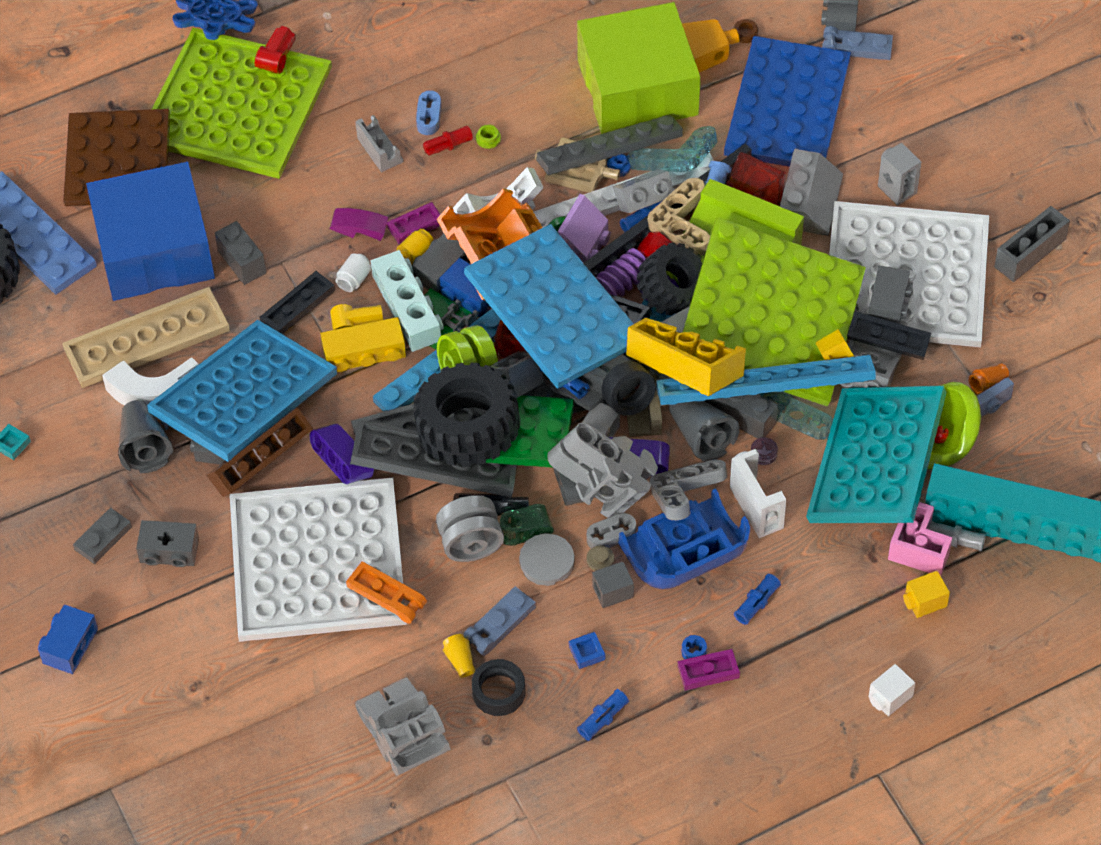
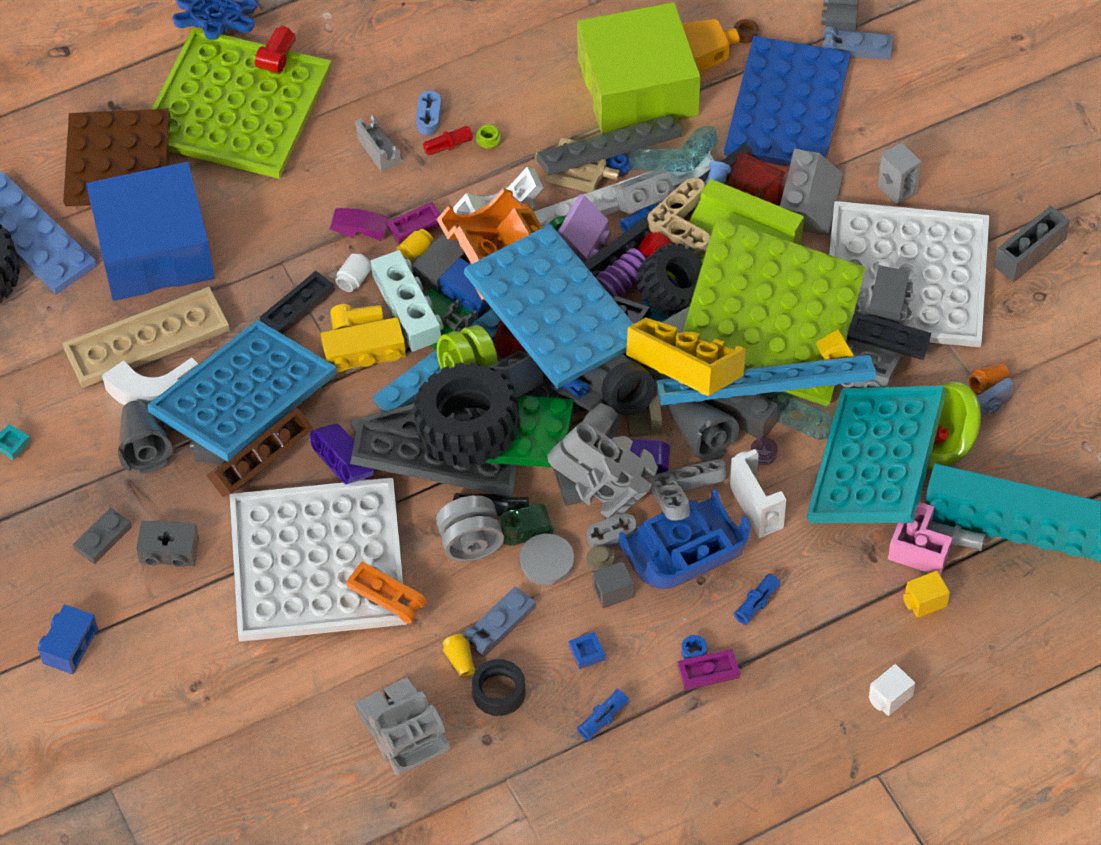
(240, 252): dark grey brick -> none

